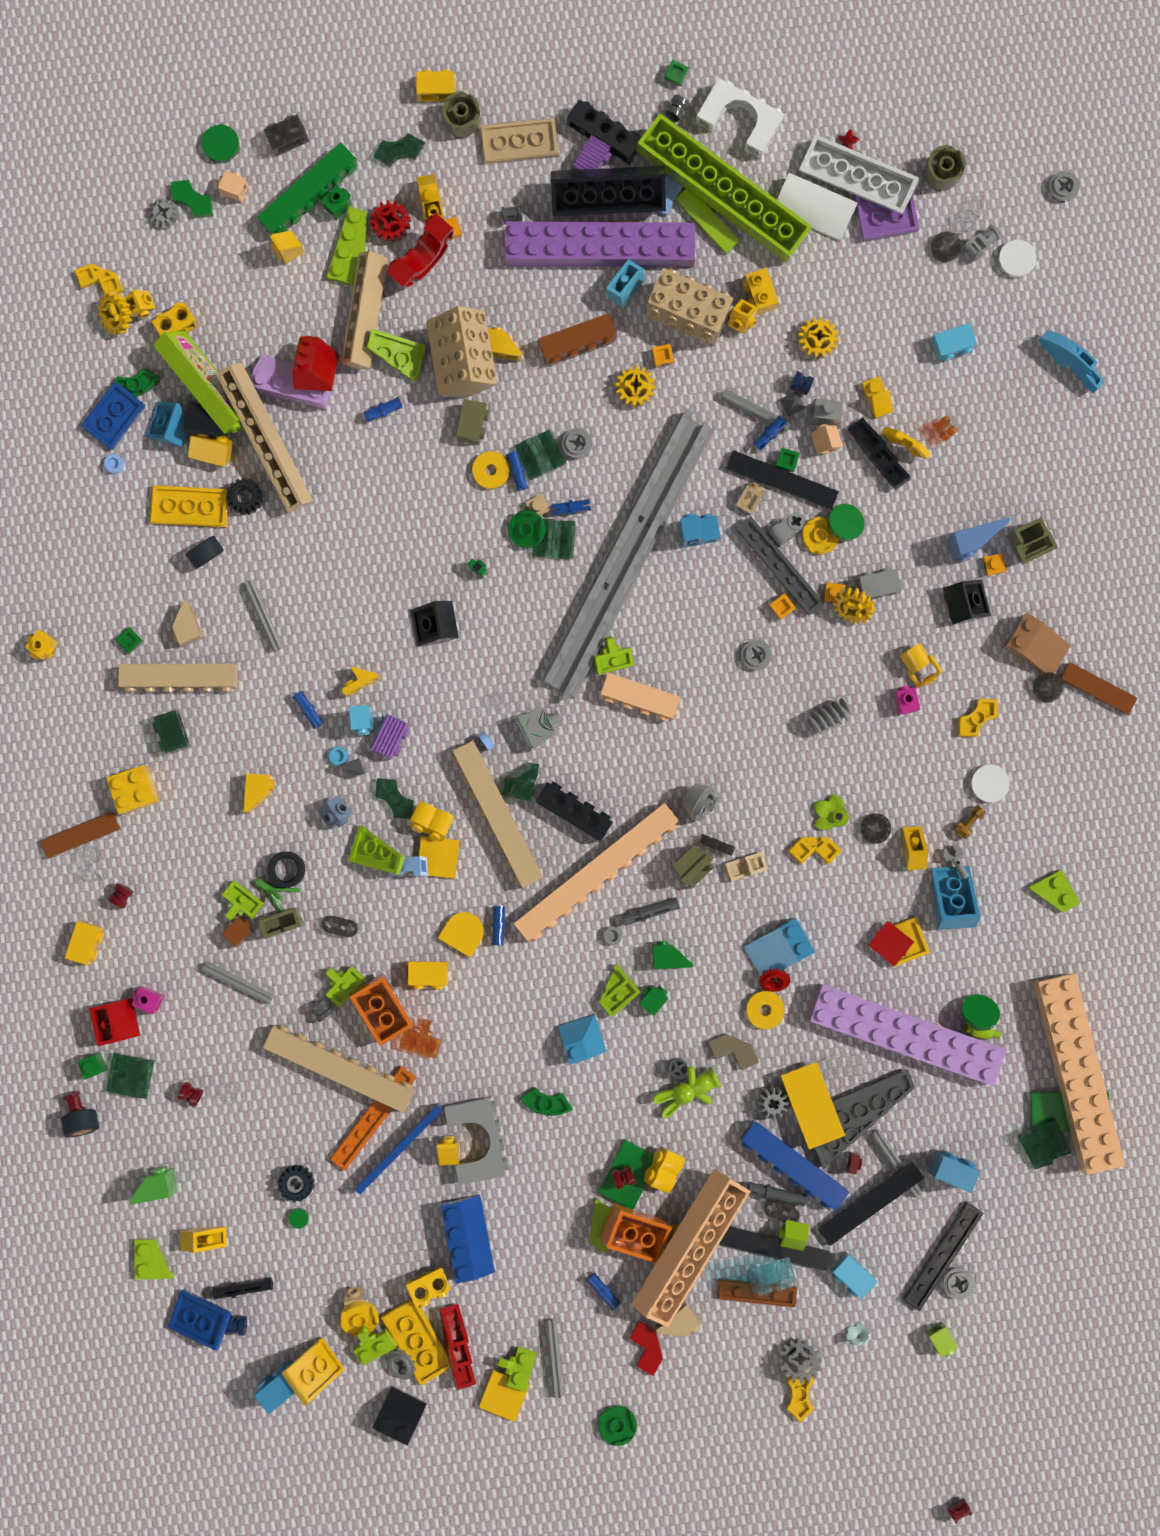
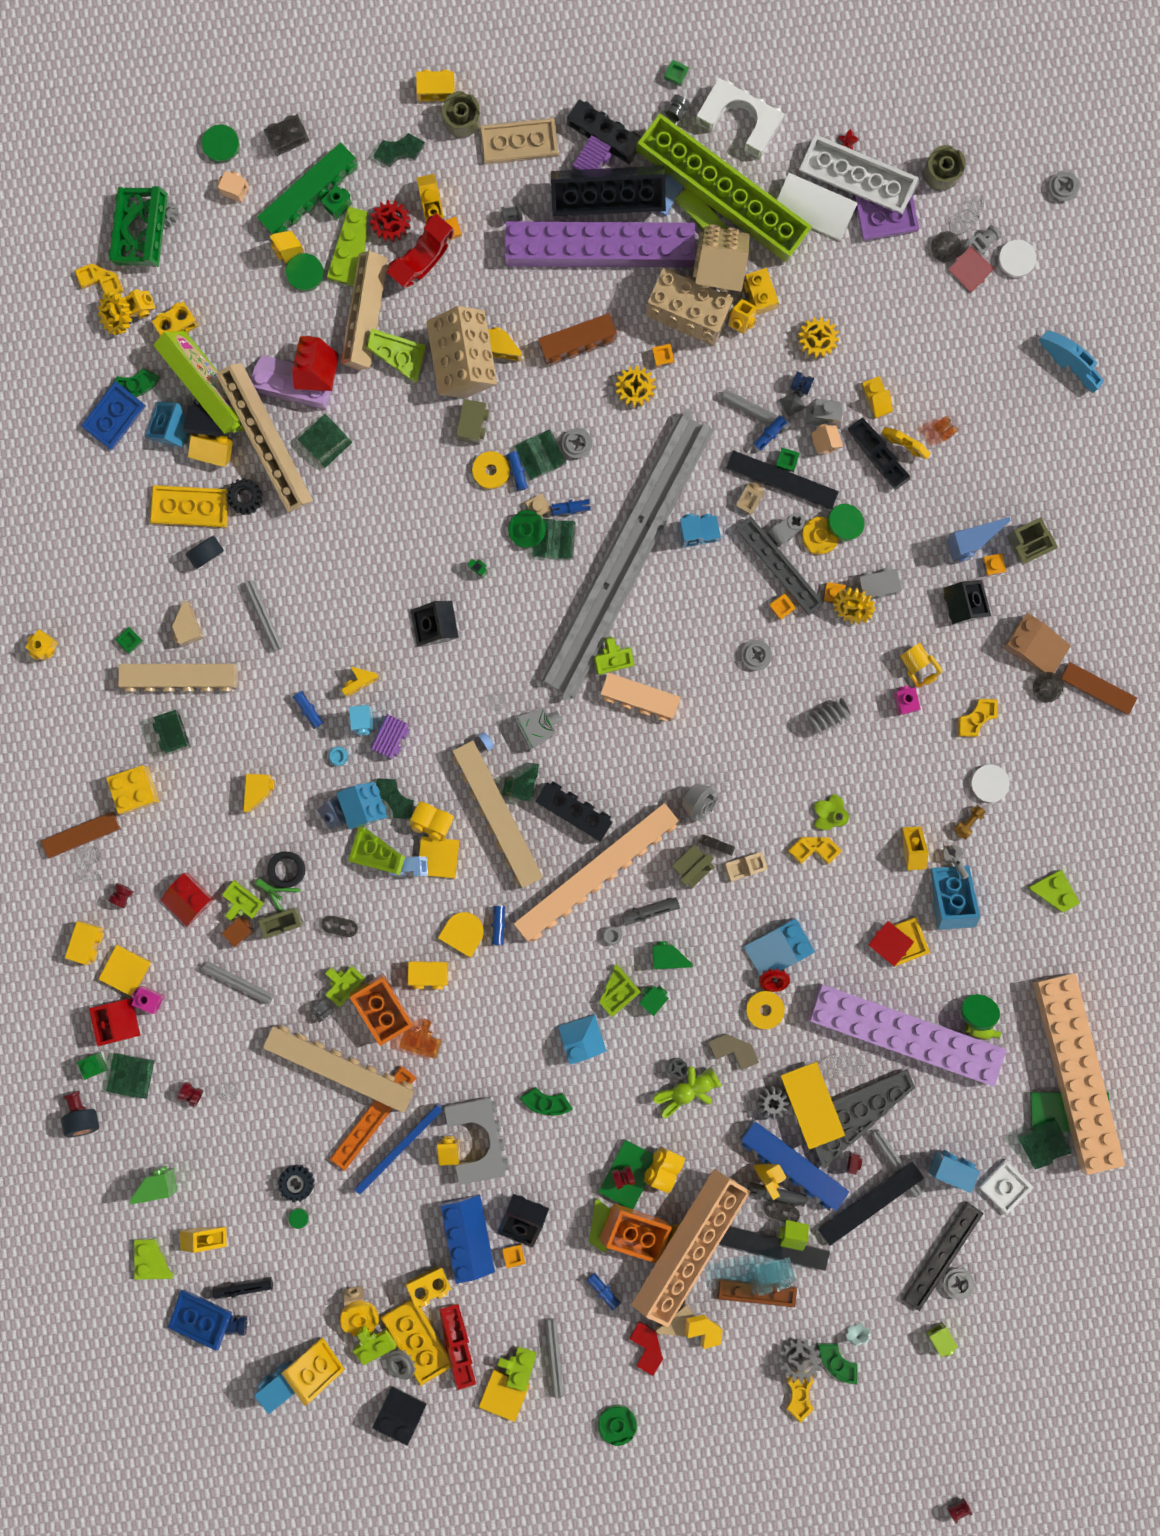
(113, 464): light blue tile -> none
(125, 215): none -> green fence
(125, 970): none -> yellow tile
(184, 193): green tile -> none
(187, 899): none -> red slope
(304, 272): none -> green tile
(324, 440): none -> clear green slope
(353, 768): dark grey slope -> none
(362, 805): none -> dark azure brick
(383, 409): blue pin -> none
(513, 1255): none -> light orange plate
(523, 1220): none -> black slope
(625, 283): medium azure brick -> none
(701, 1325): none -> yellow tile
(721, 258): none -> tan brick
(770, 1176): none -> yellow slope
(836, 1364): none -> green tile
(853, 1275): medium azure brick -> none
(883, 824): clear smoke gear -> none
(954, 342): medium azure brick -> none
(971, 269): none -> piece
(1005, 1186): none -> white tile

